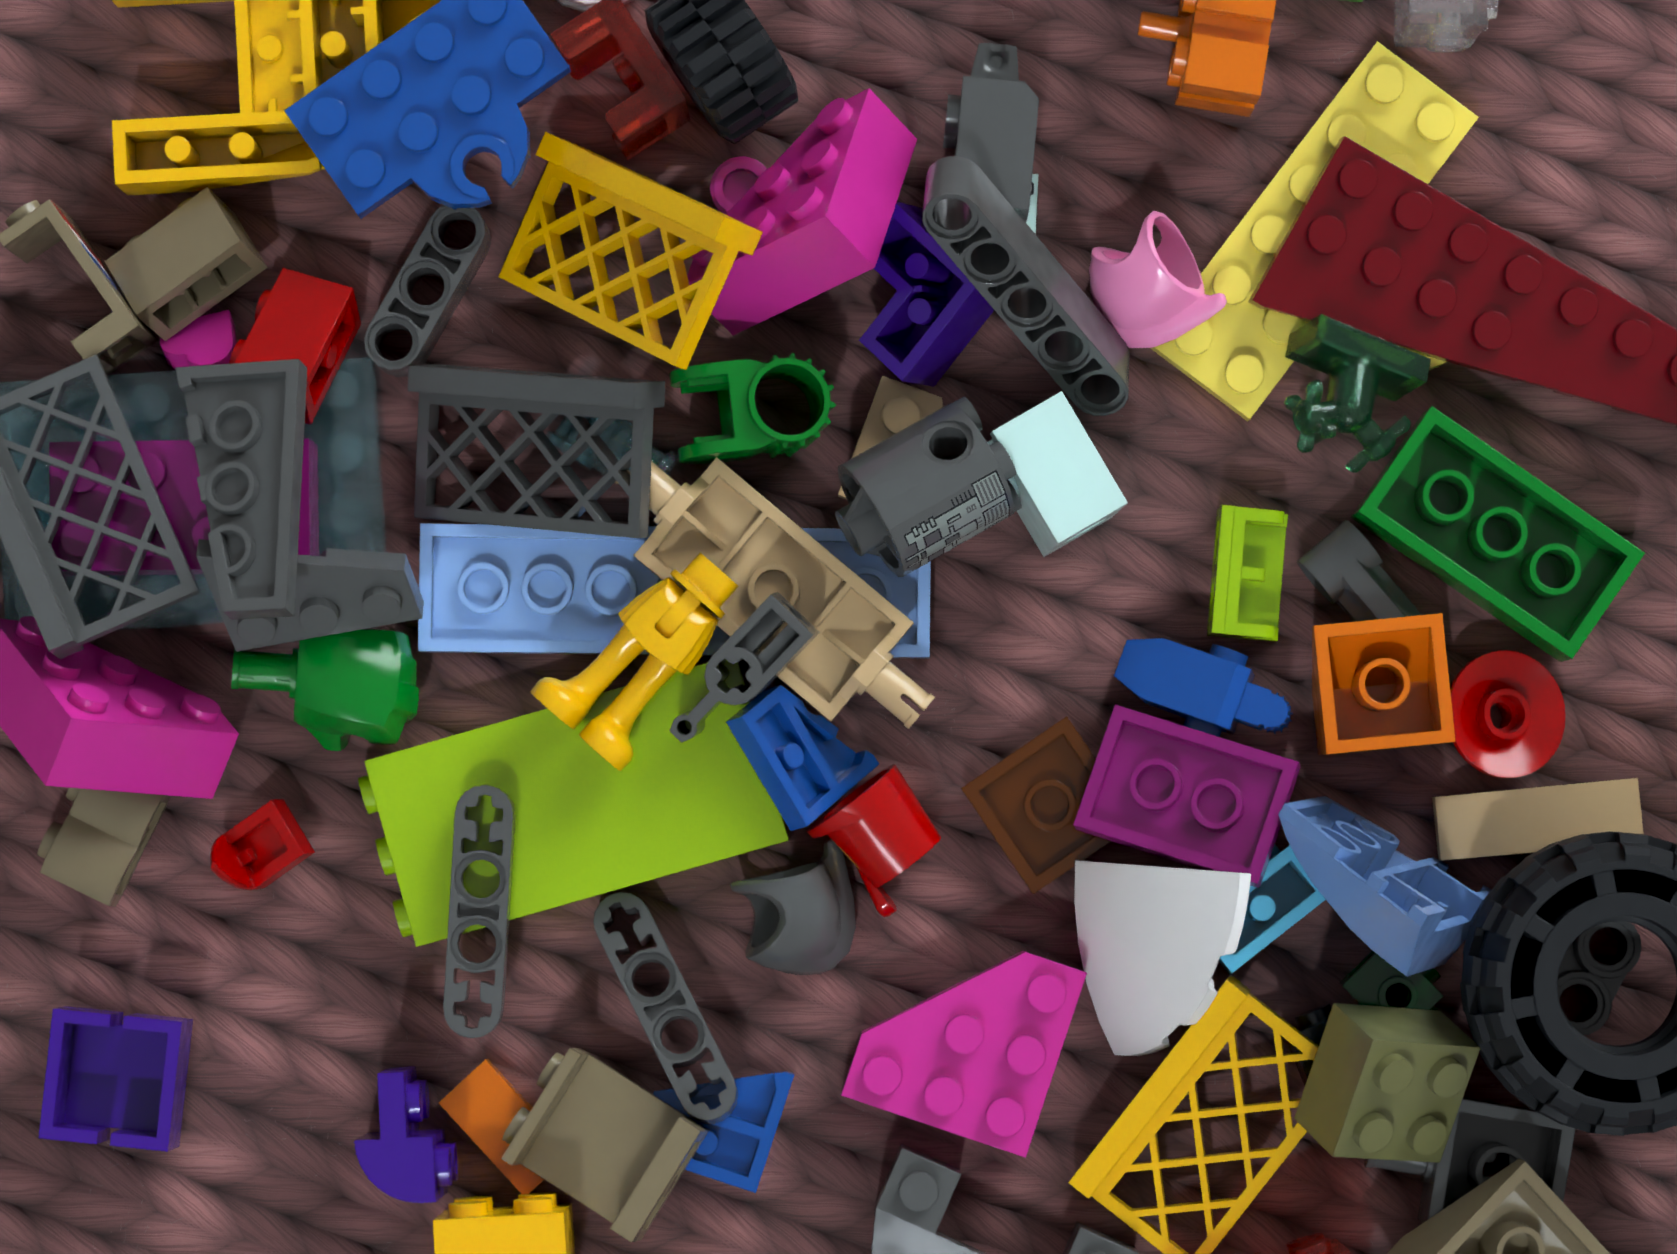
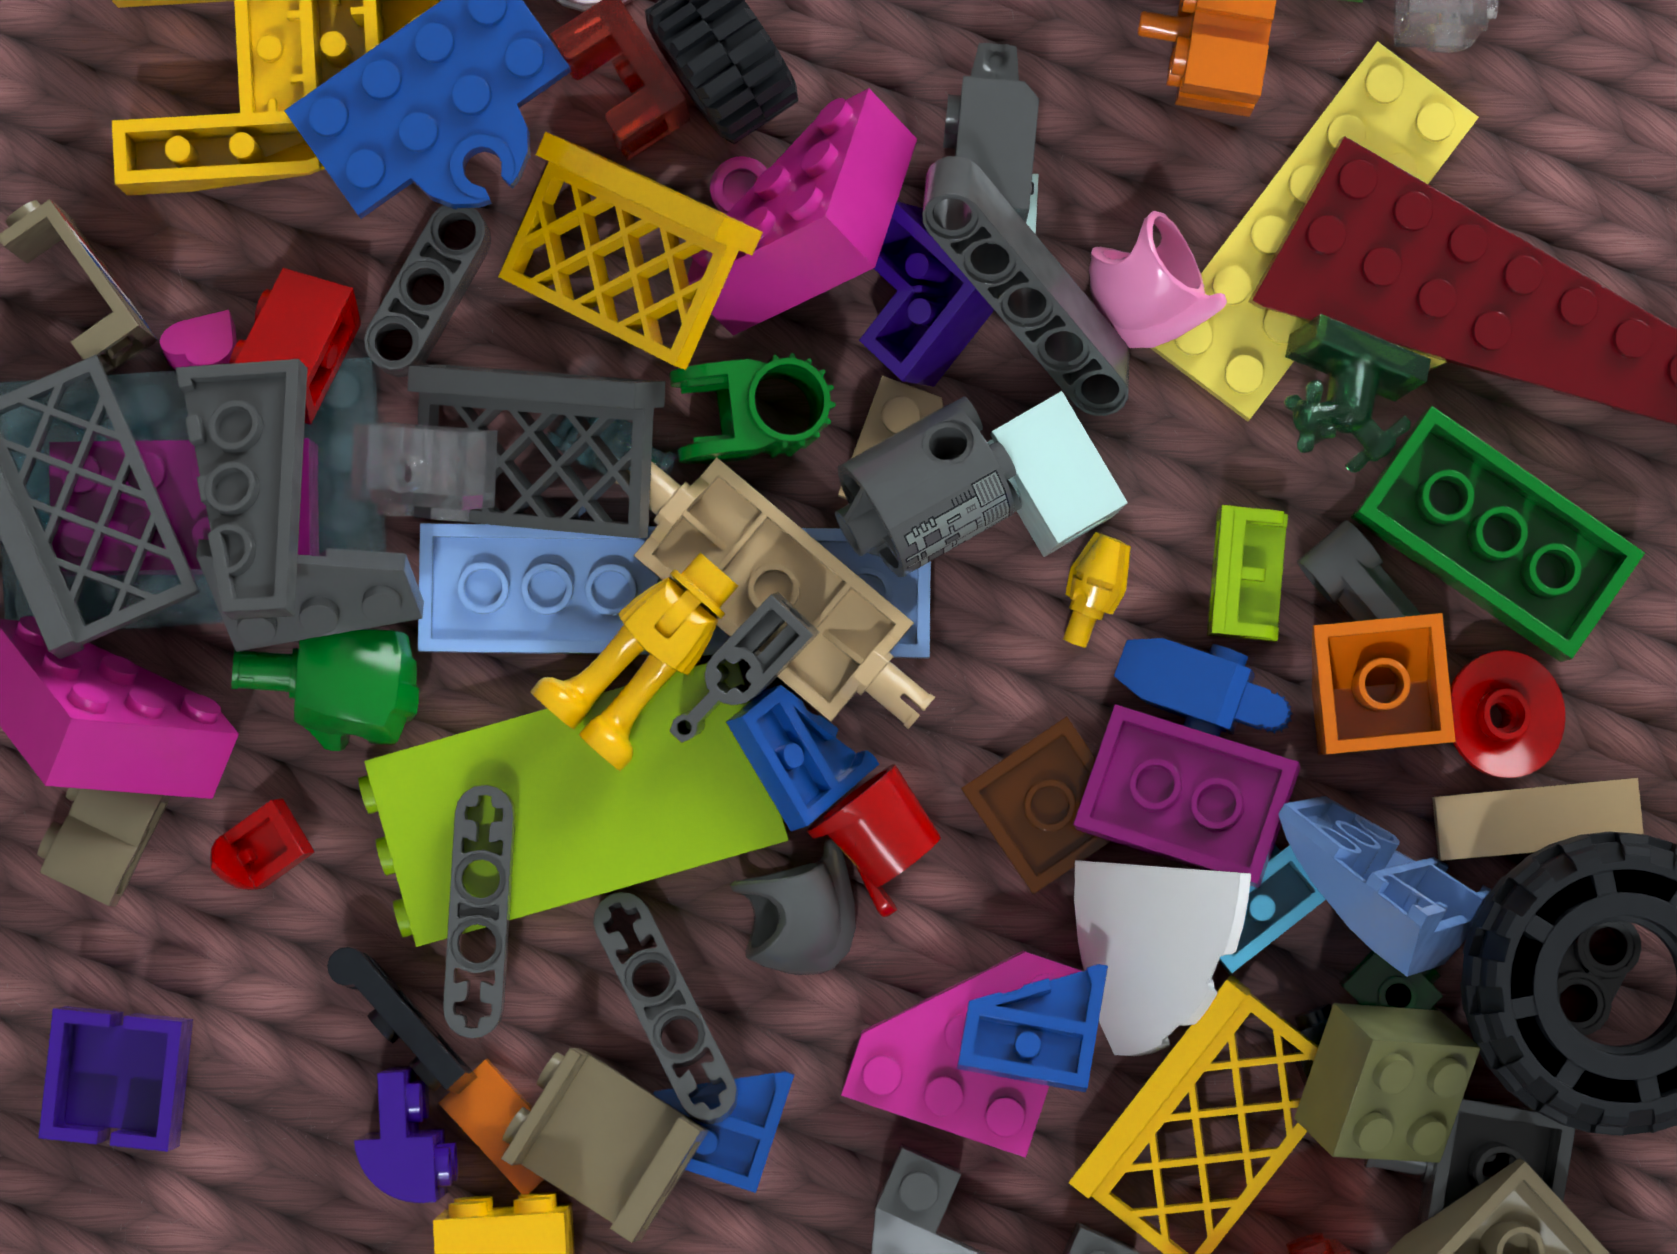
(185, 264): dark tan brick -> none
(399, 1018): none -> black plate
(424, 468): none -> clear brick
(1037, 1031): none -> blue wing
(1095, 585): none -> yellow piece

